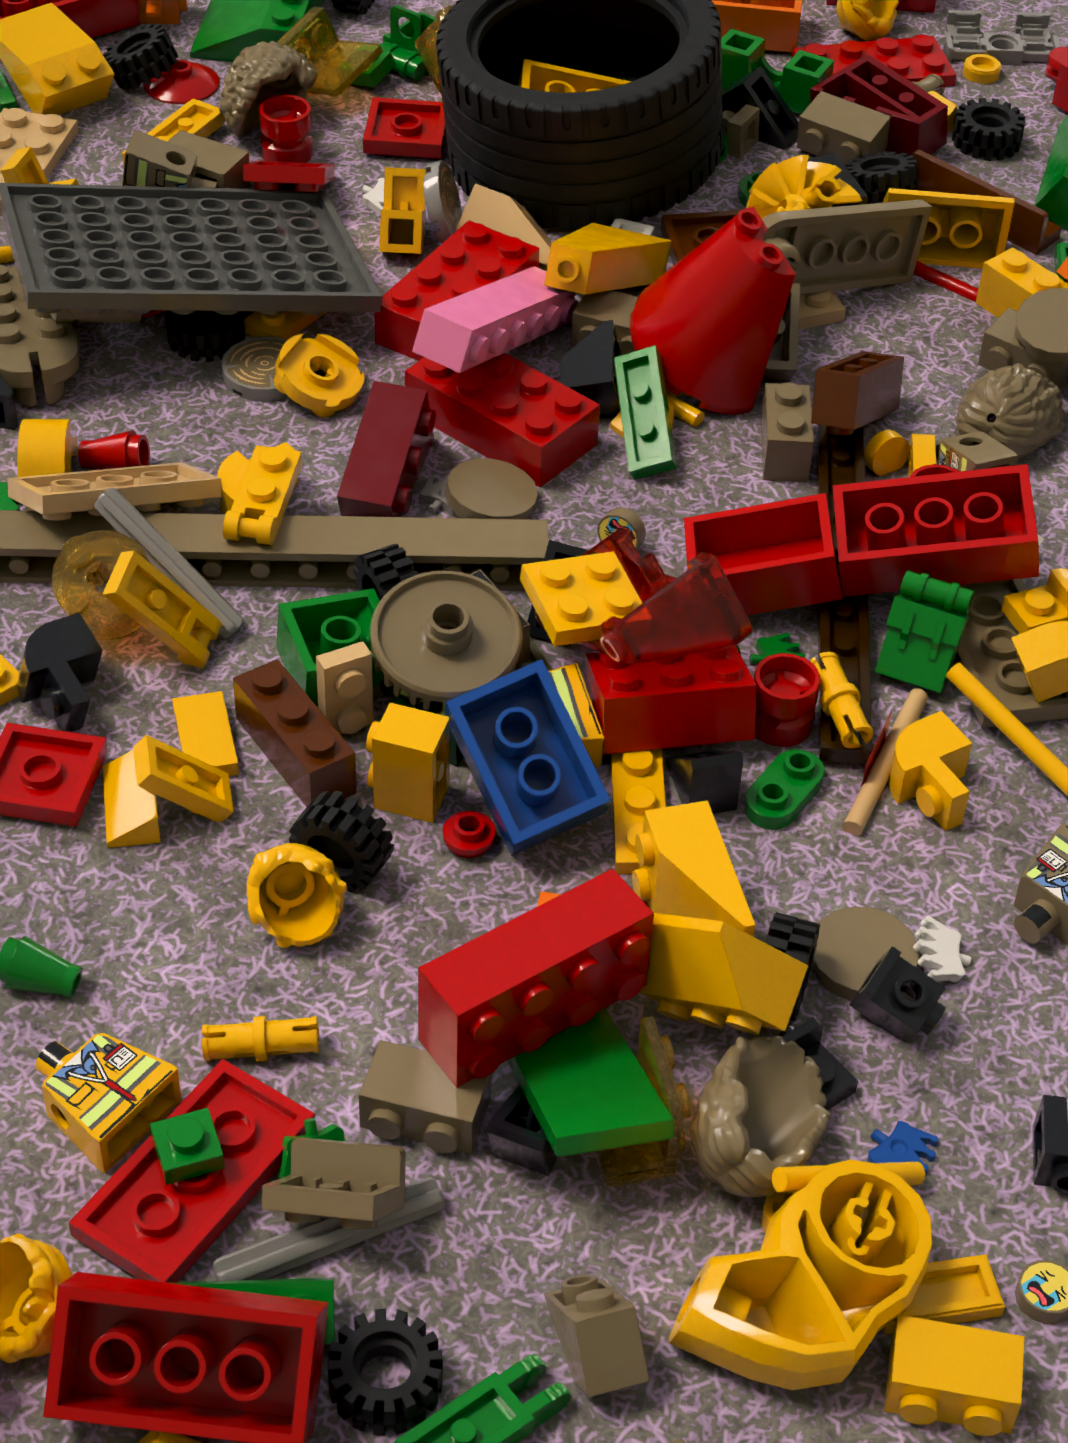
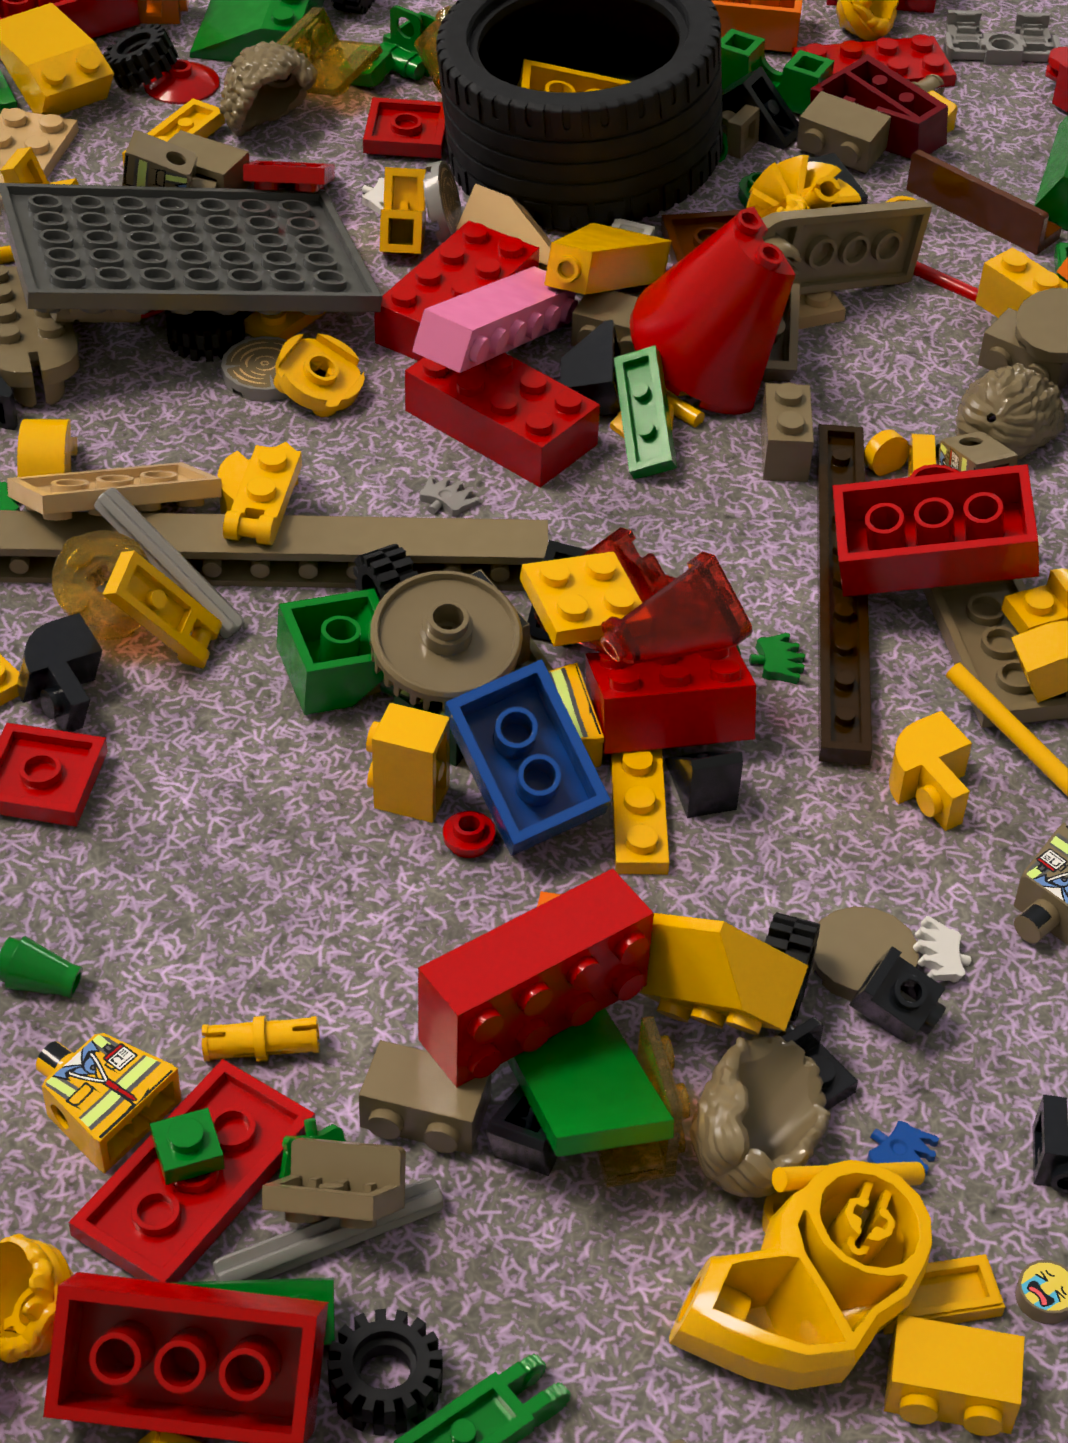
(115, 451): red cone -> none
(129, 810): yellow slope -> none
(182, 779): yellow plate -> none
(206, 730): yellow tile -> none
(286, 129): red wheel -> none
(293, 733): reddish brown brick -> none
(295, 894): yellow hair -> none
(345, 836): black tyre -> none
(346, 687): tan plate -> none
(387, 452): dark red wedge -> none
(490, 490): dark tan tile -> none
(598, 1335): dark tan slope -> none
(625, 519): dark tan tile -> none
(688, 867): yellow slope -> none
(772, 552): red piece -> none
(785, 699): red wheel -> none
(792, 781): green plate -> none
(841, 701): yellow pin -> none
(856, 391): reddish brown brick -> none
(880, 771): tan bar -> none
(882, 172): black tyre -> none
(883, 735): red sticker -> none
(924, 631): green piece -> none
(961, 227): yellow slope -> none
(982, 69): yellow tile -> none
(988, 129): black tyre -> none

